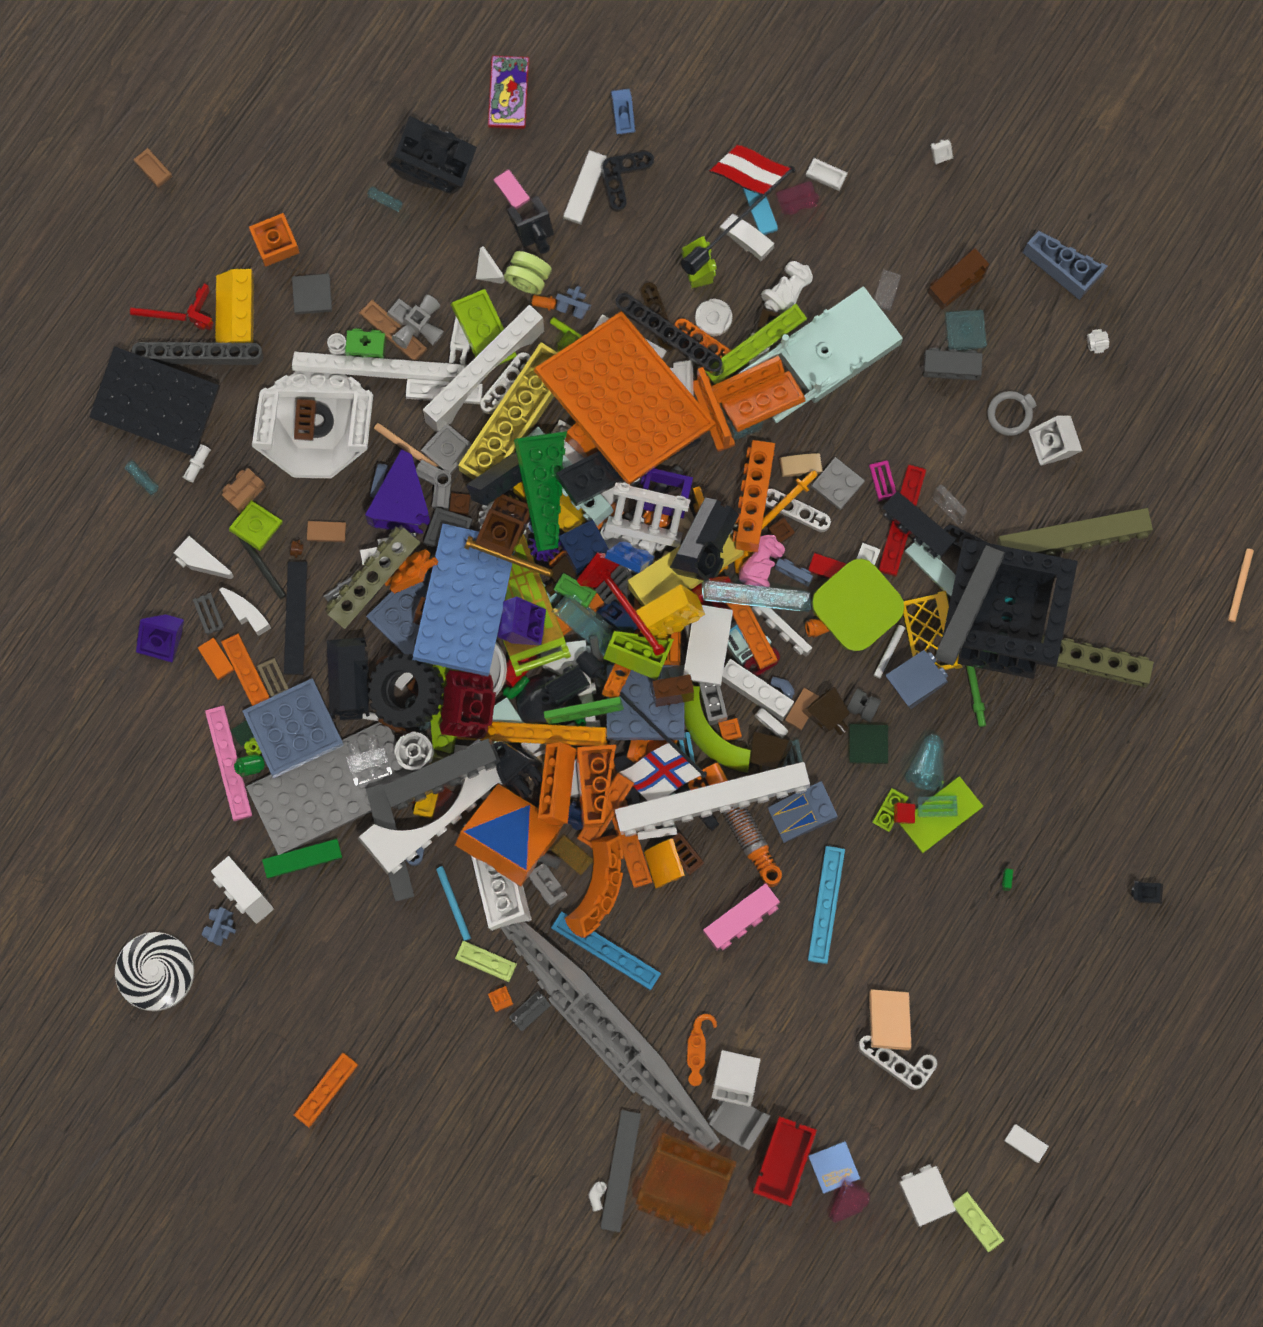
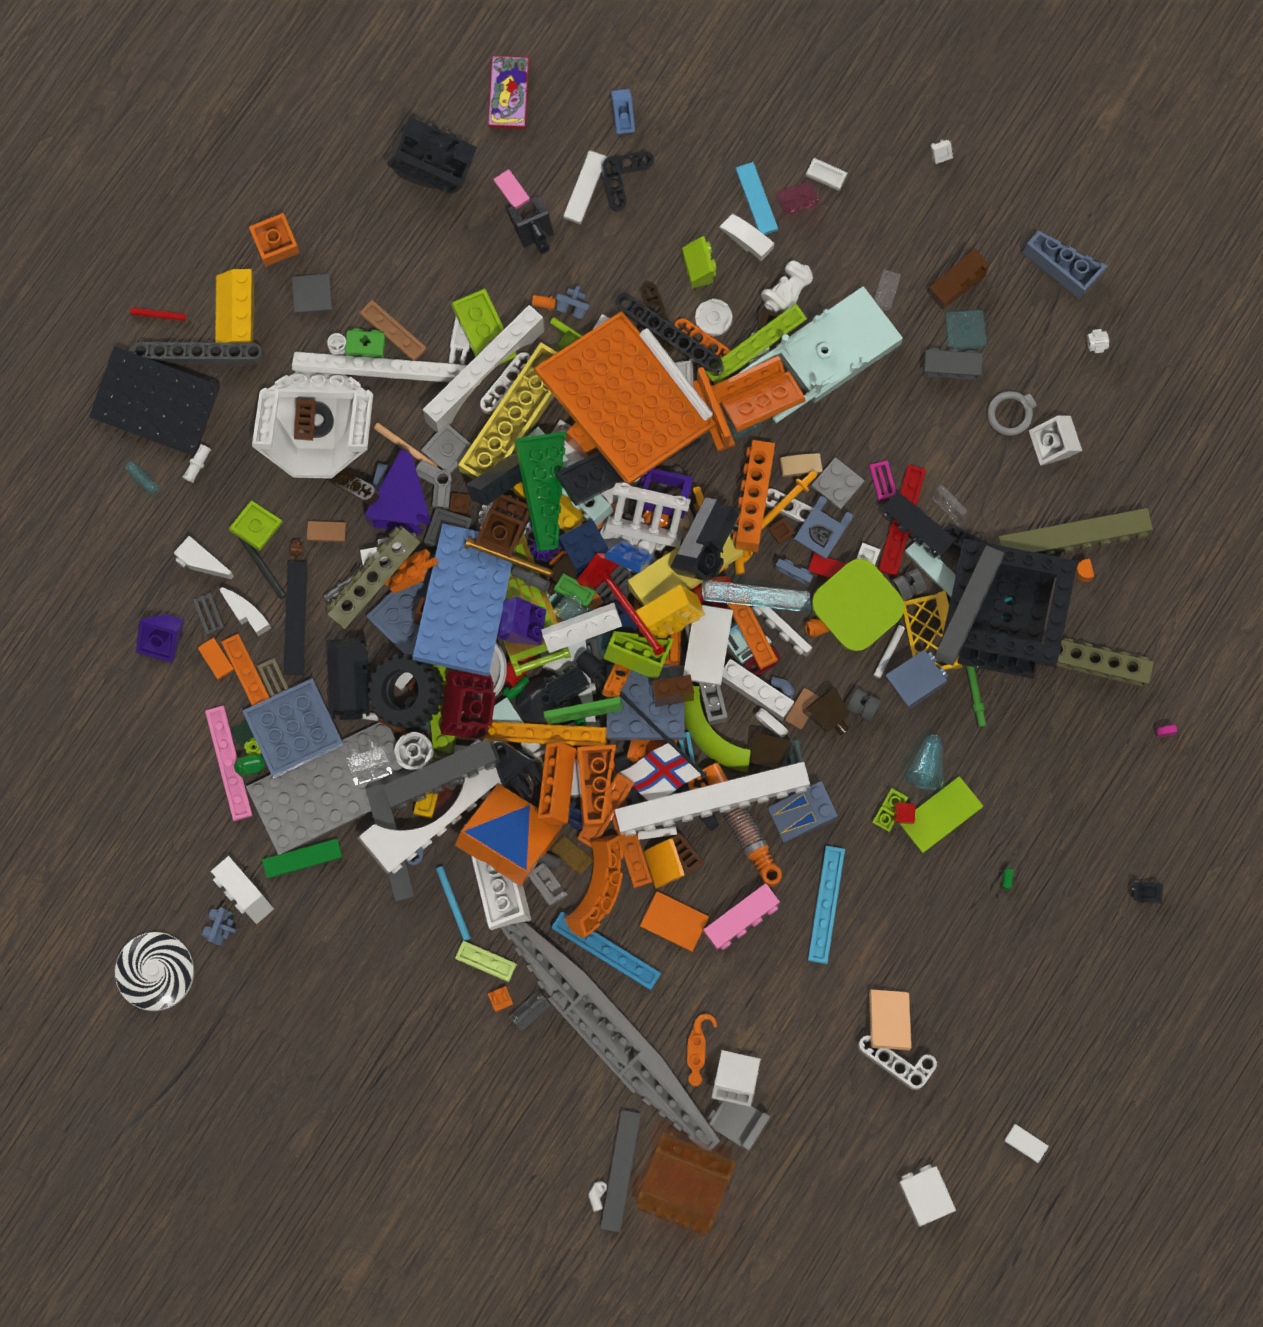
(152, 168): medium nougat tile -> none
(200, 320): red bracket -> none
(243, 490): medium nougat brick -> none
(326, 1090): orange tile -> none
(351, 486): none -> dark brown beam
(385, 199): clear light blue axle -> none
(415, 321): light grey brick -> none
(429, 389): white plate -> none
(487, 269): white slope -> none
(527, 272): yellowish green wheel -> none
(530, 578): none -> dark grey pin
(581, 627): none -> white brick
(674, 921): none -> orange tile
(676, 374): none -> white axle
(730, 730): orange plate -> none
(750, 172): flag -> none
(758, 565): bright pink animal -> none
(784, 1162): red piece -> none
(821, 531): none -> sand blue flag
(833, 1167): light blue tile -> none
(849, 1201): clear pink slope -> none
(868, 744): clear green tile -> none
(912, 578): none -> dark grey wheel
(944, 806): clear light blue tile -> none
(977, 1222): yellowish green tile -> none
(1084, 571): none -> orange brick
(1166, 731): none -> dark pink tile
(1240, 585): light nougat bar -> none

